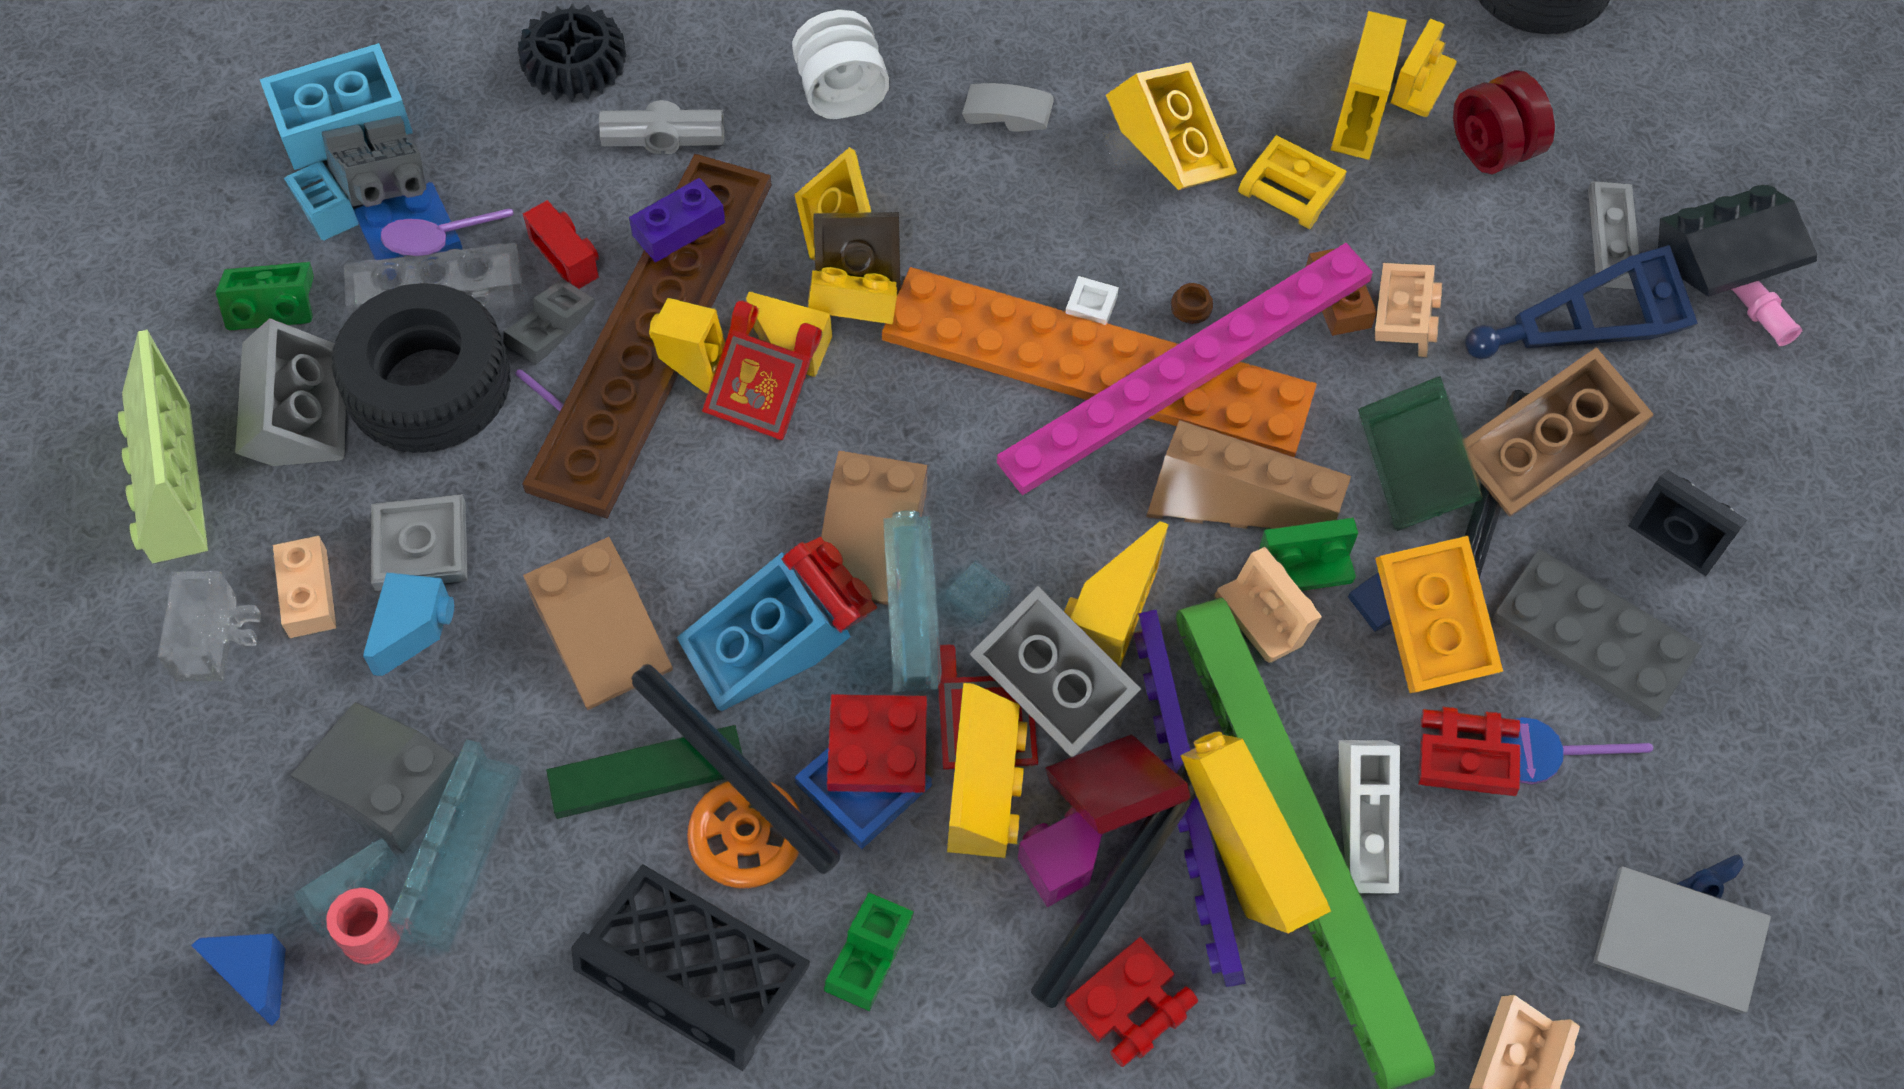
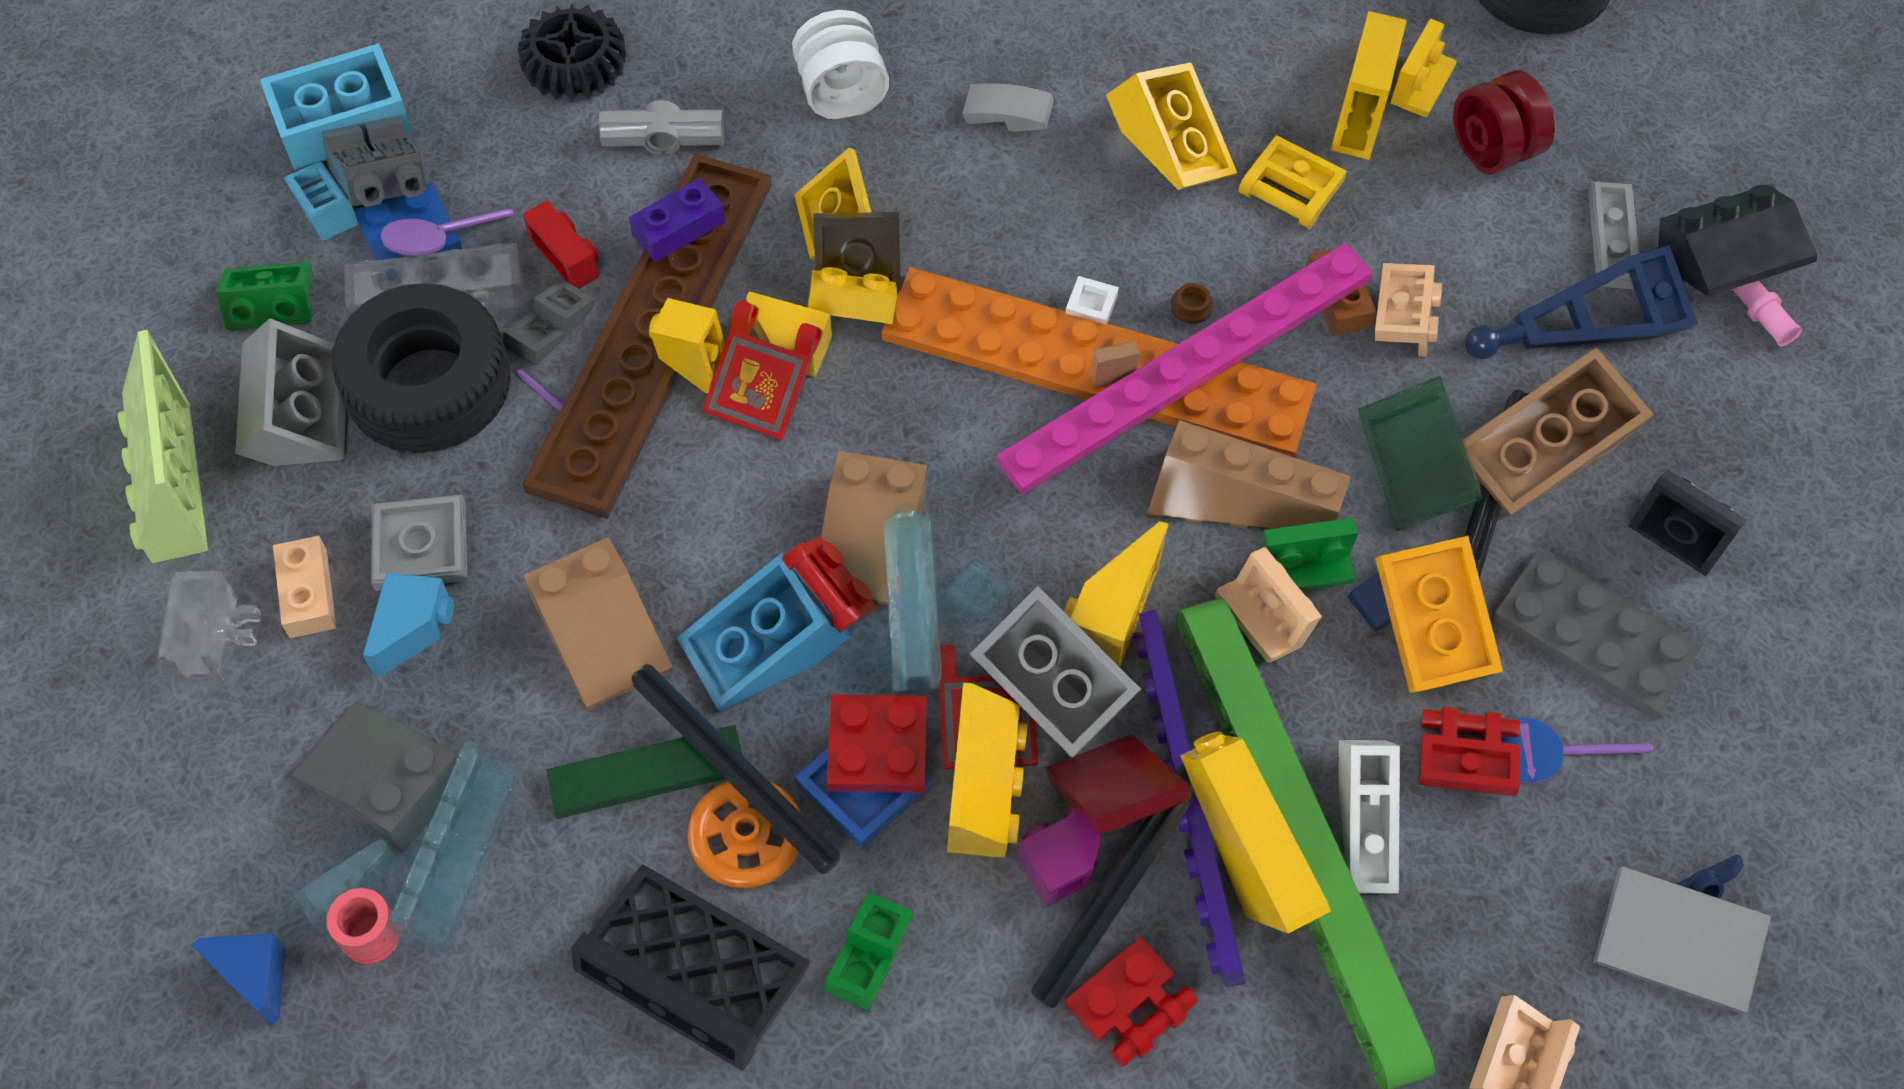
(1113, 363): none -> medium nougat tile

